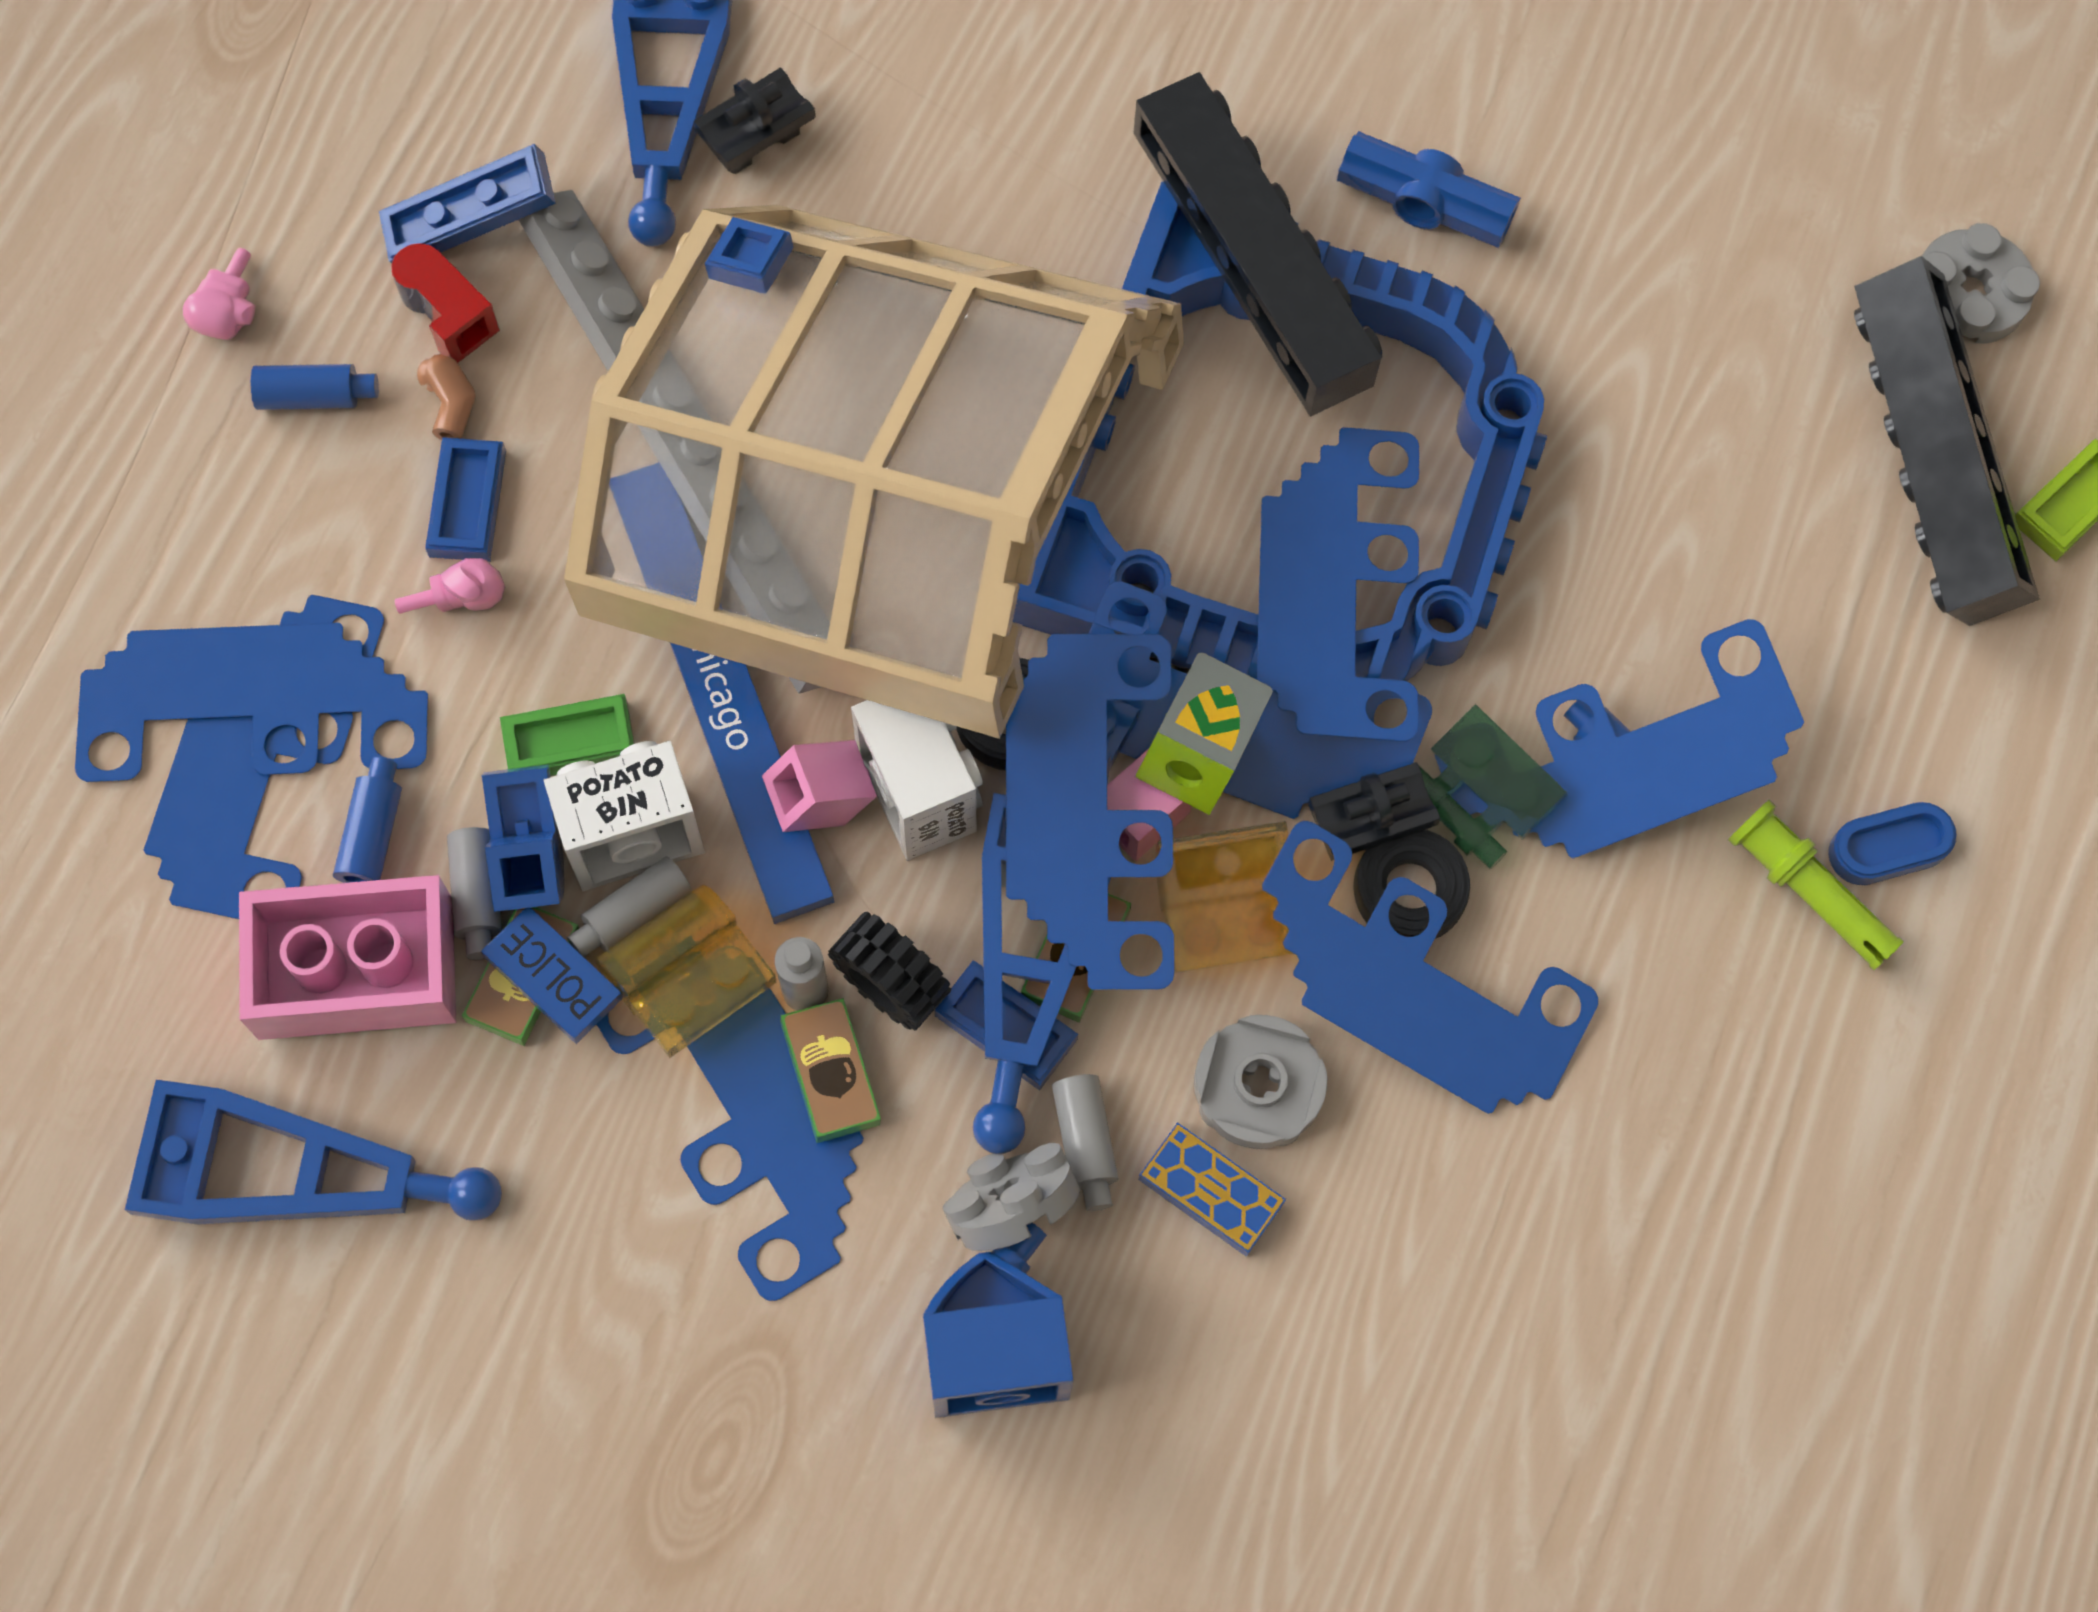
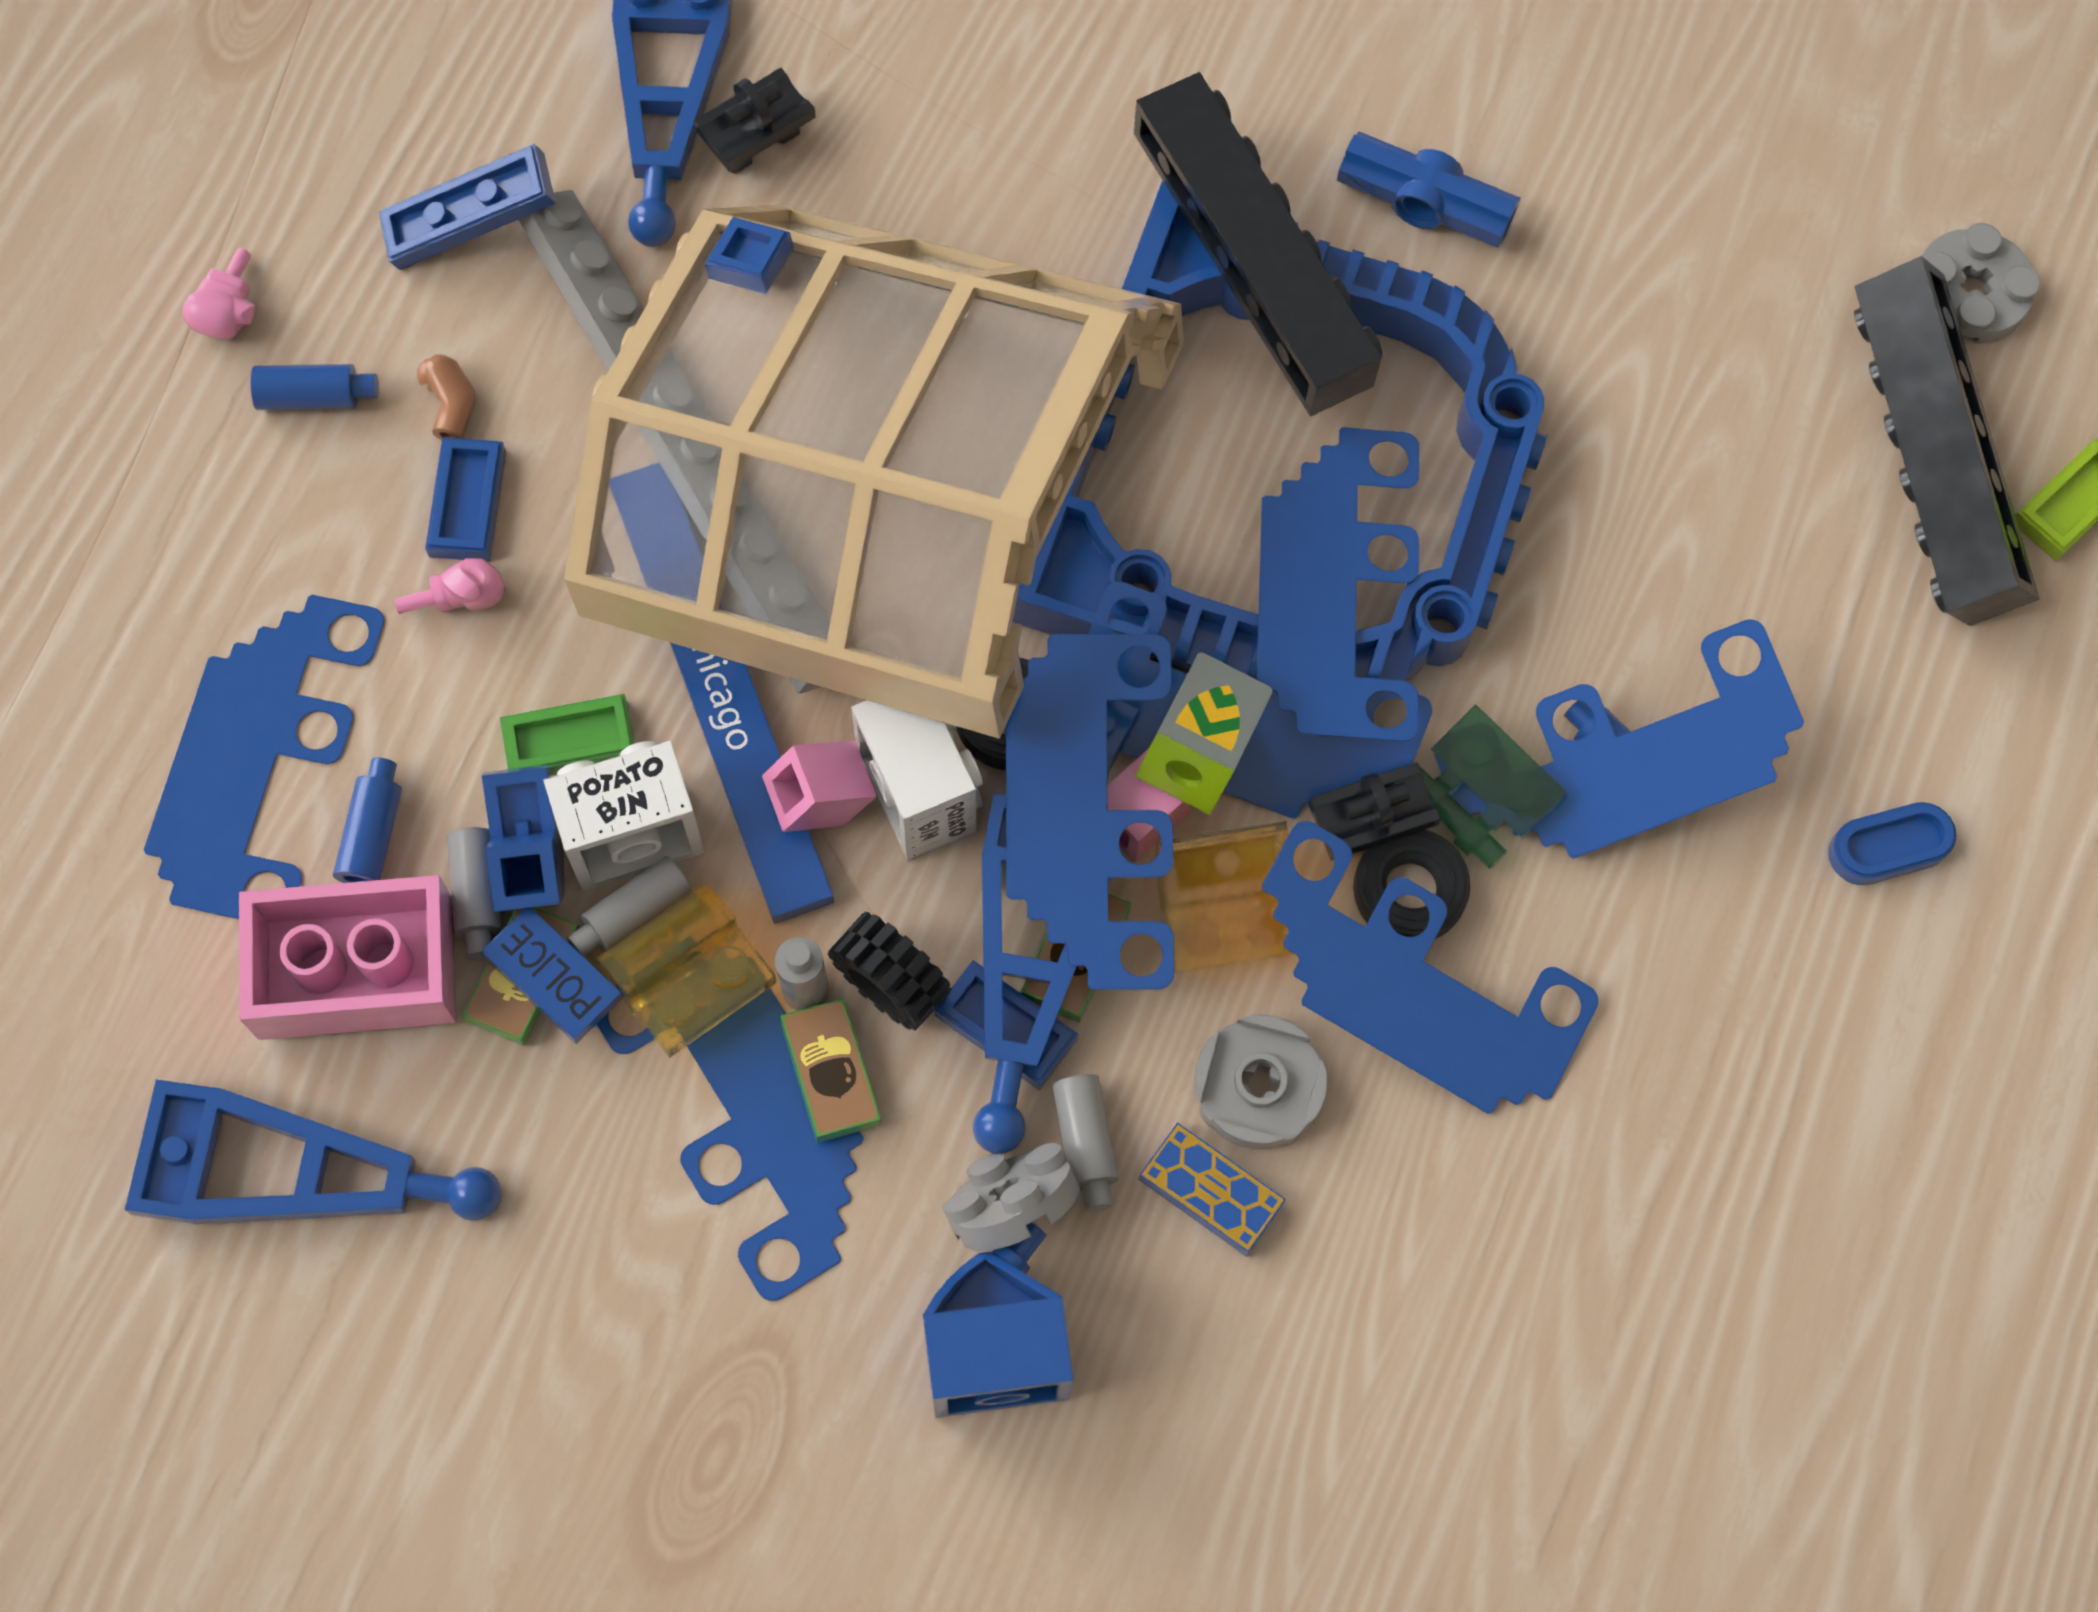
(242, 671): blue piece -> none
(434, 287): red leg -> none
(1794, 863): lime pin -> none

